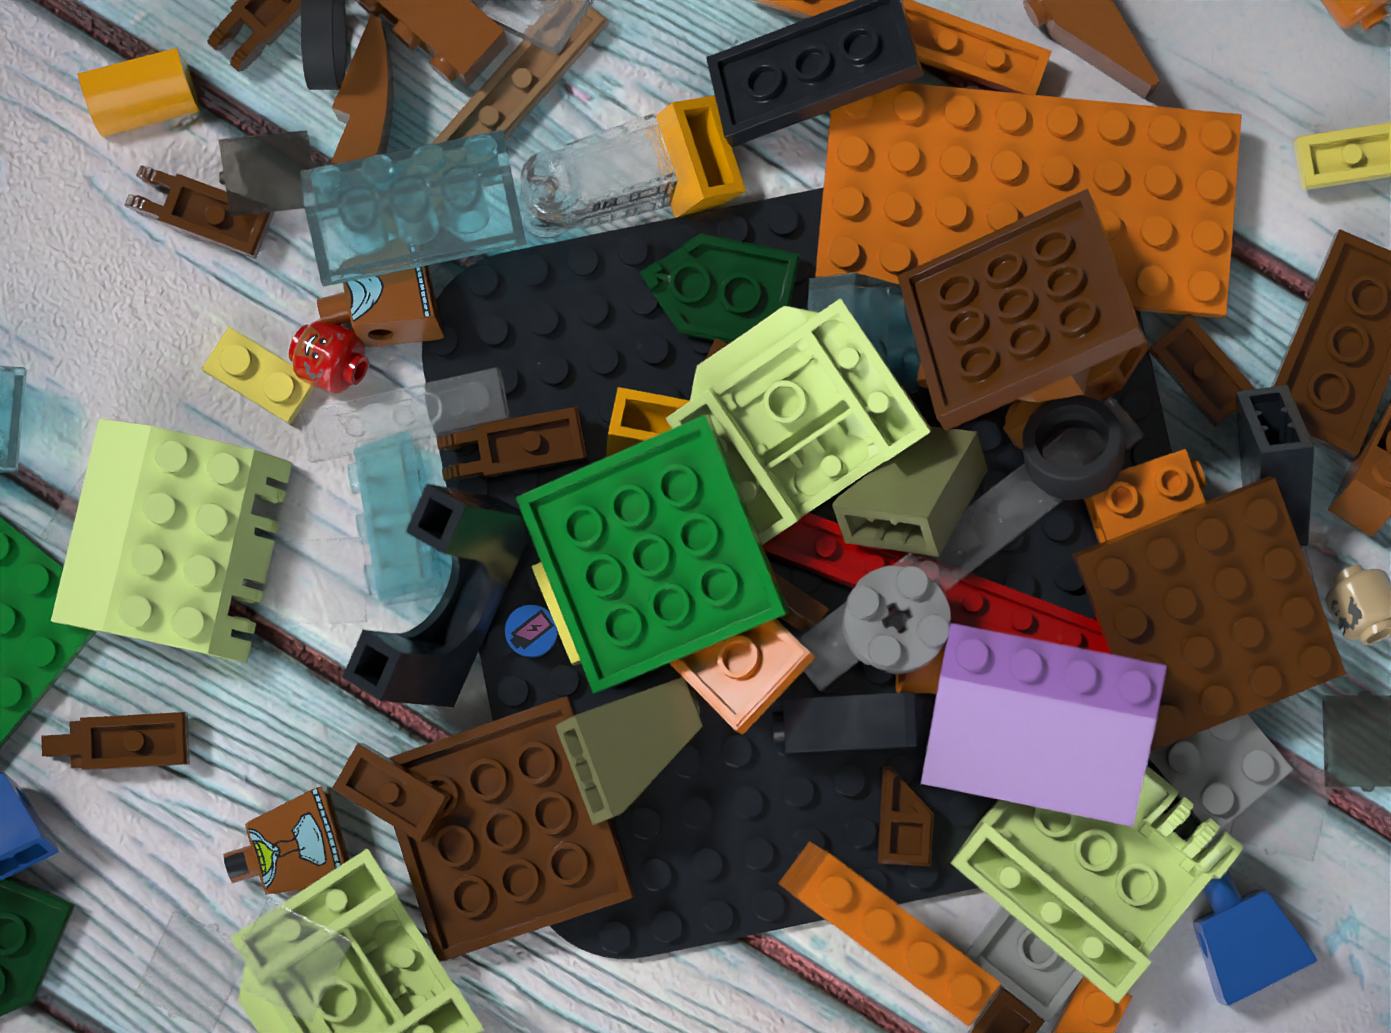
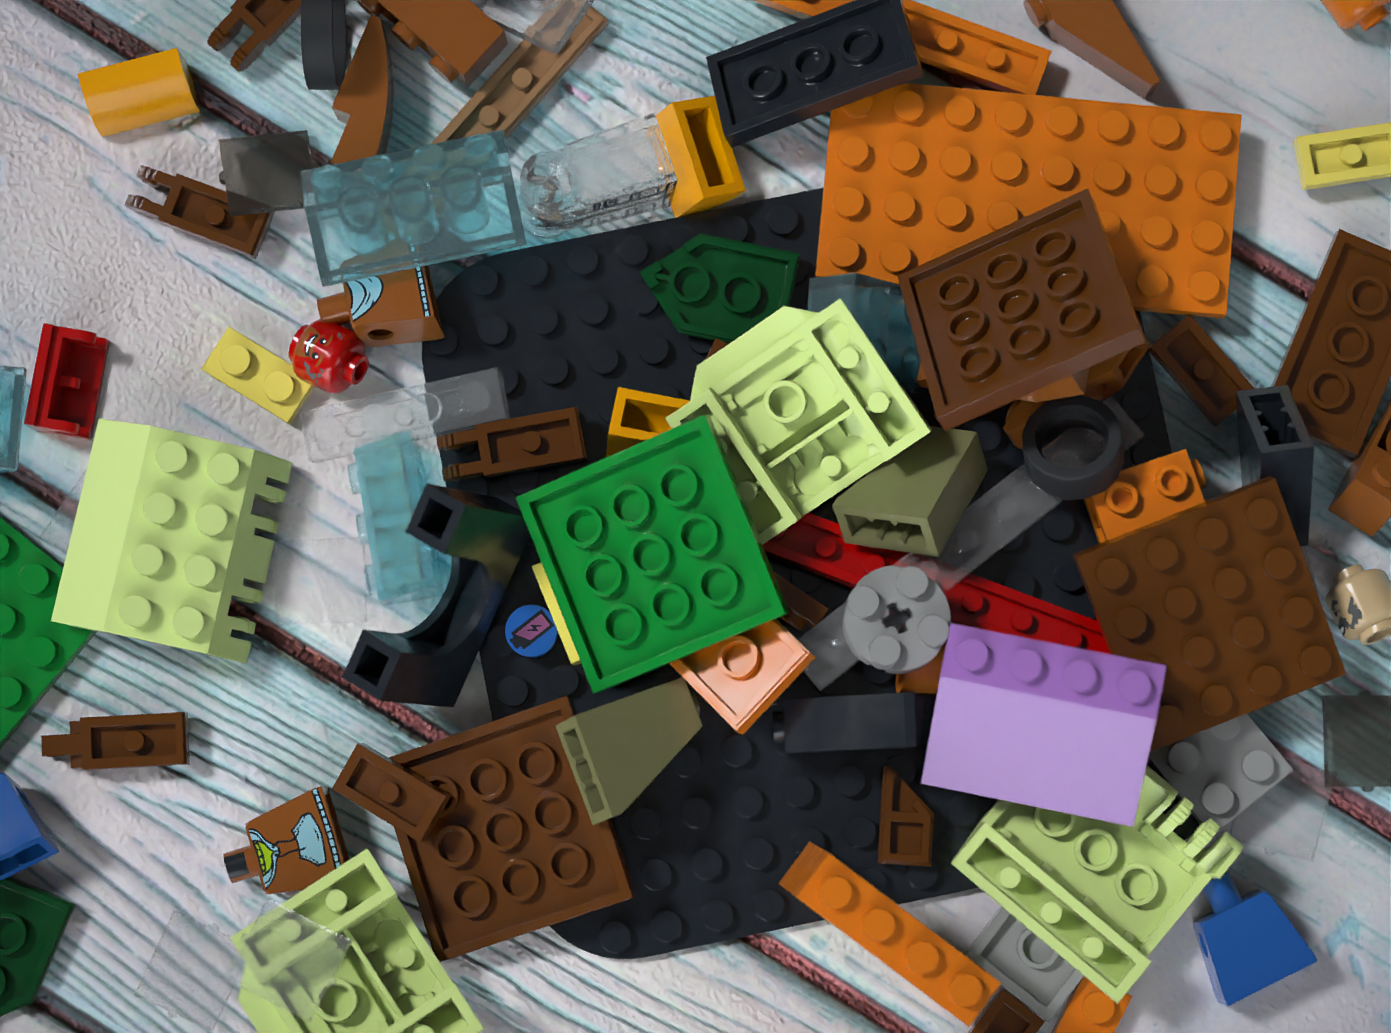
(66, 382): none -> red hinge

